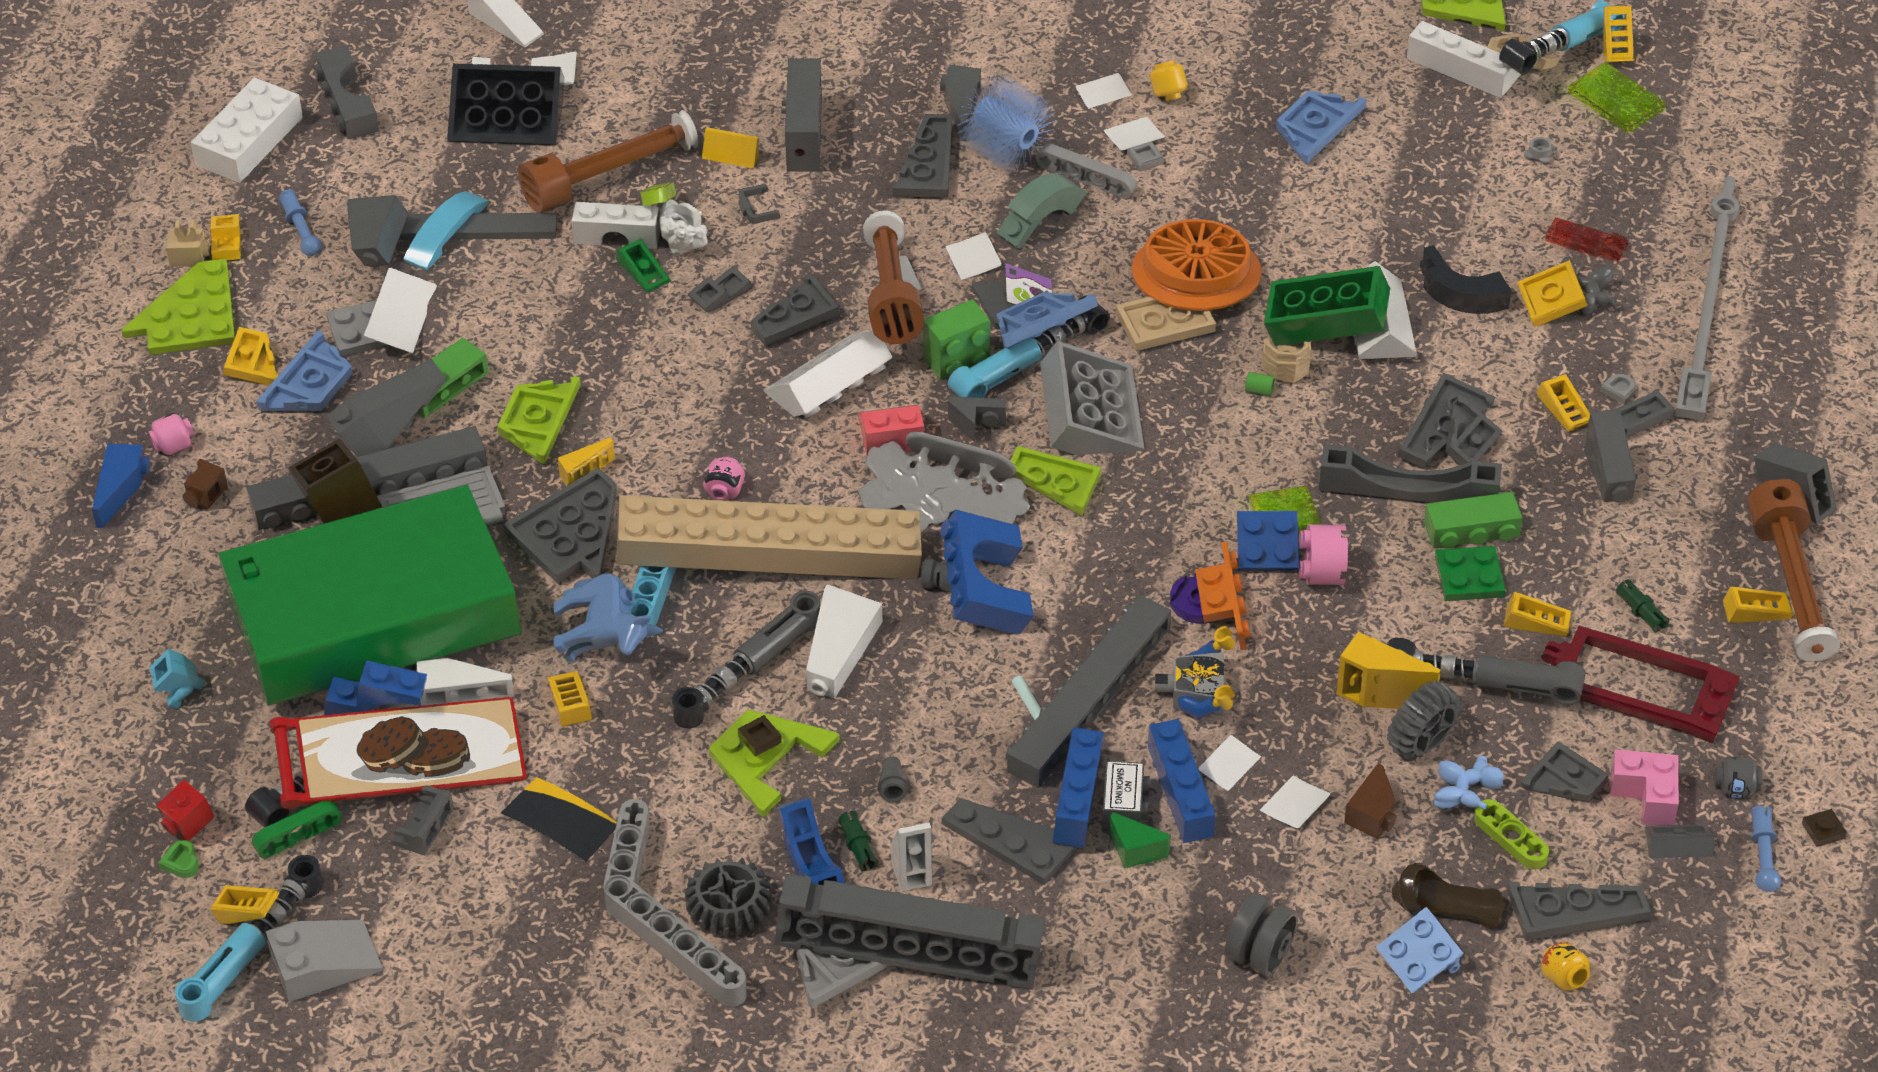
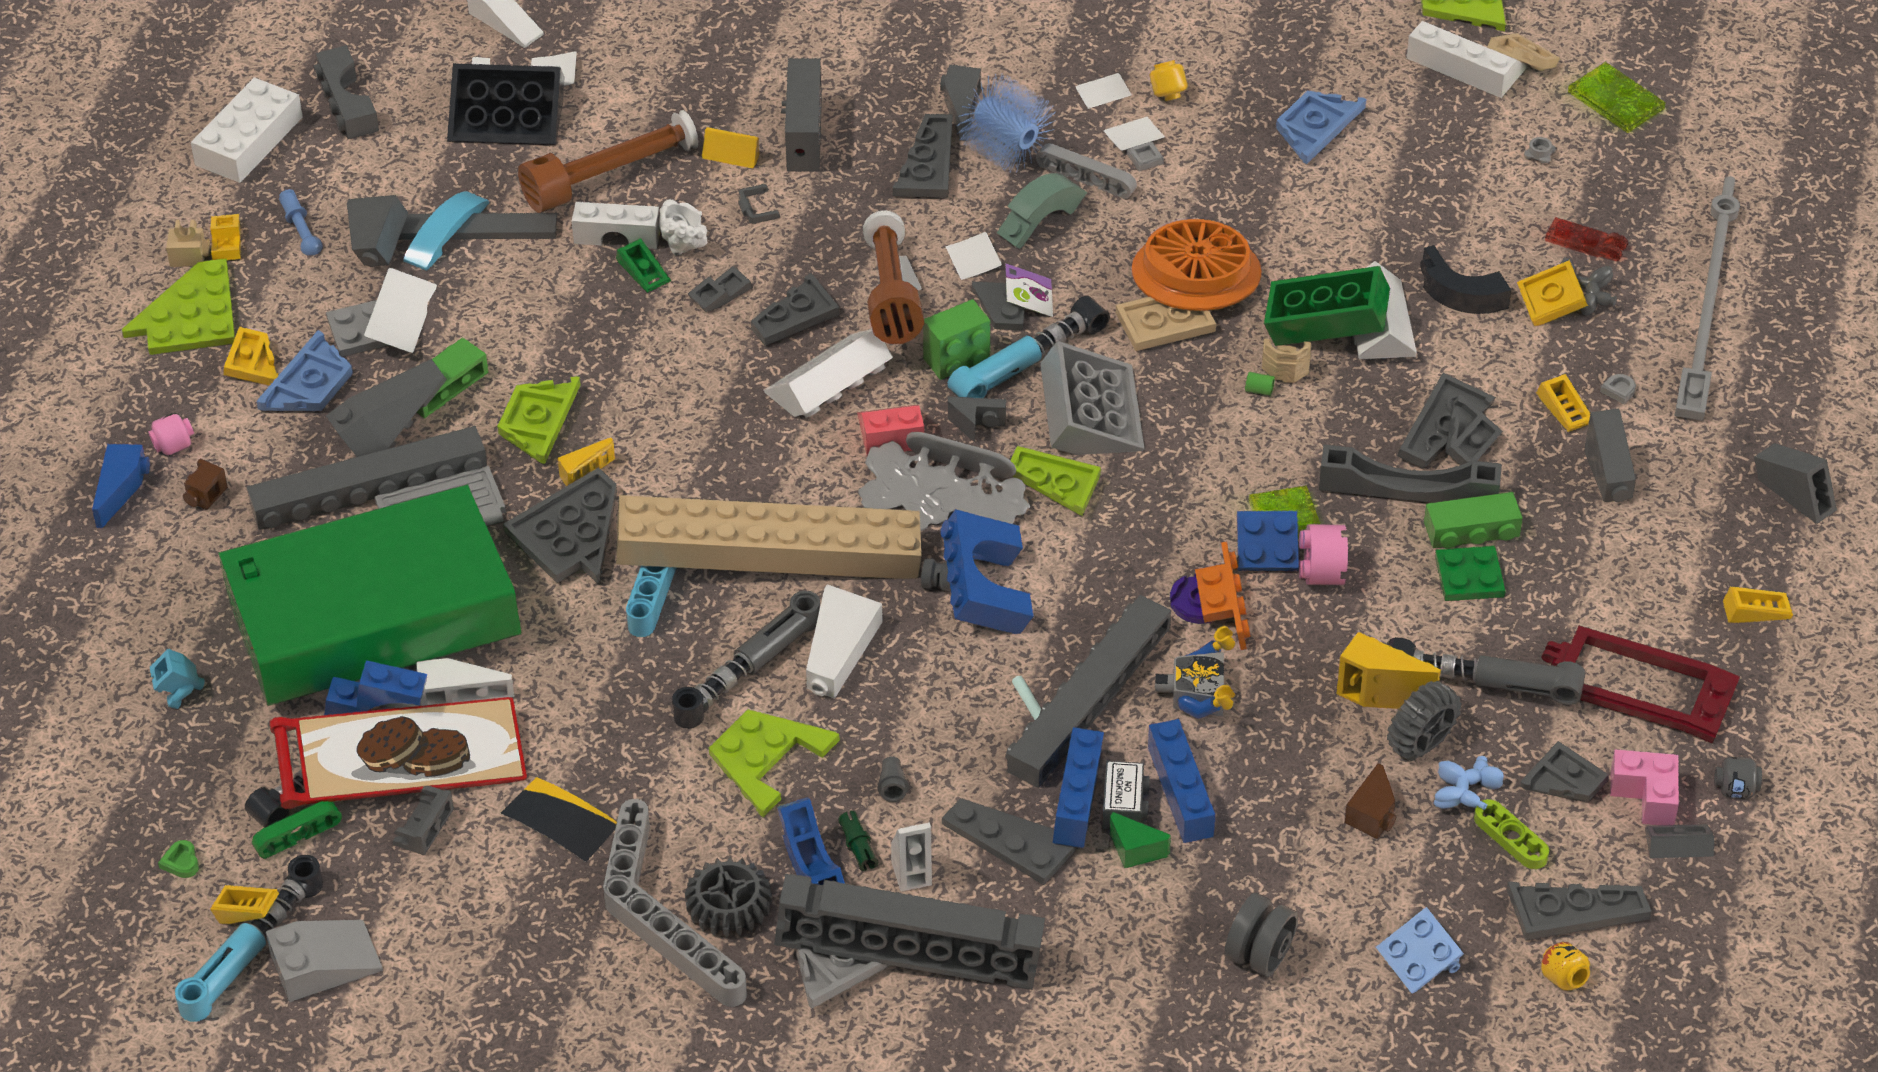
(184, 811): red head -> none
(334, 483): dark brown slope -> none
(572, 713): yellow slope -> none
(606, 620): medium blue animal -> none
(658, 193): lime beam -> none
(724, 477): bright pink head -> none
(759, 735): dark brown plate -> none
(1039, 314): medium blue wing -> none
(1291, 803): white sticker -> none
(1423, 888): dark brown hair -> none
(1518, 616): yellow slope -> none
(1568, 34): piece -> none
(1627, 55): yellow slope -> none
(1642, 605): dark green pin -> none
(1645, 412): dark grey hinge -> none
(1763, 834): medium blue pin -> none
(1781, 516): dark orange piece -> none
(1824, 827): dark brown plate -> none

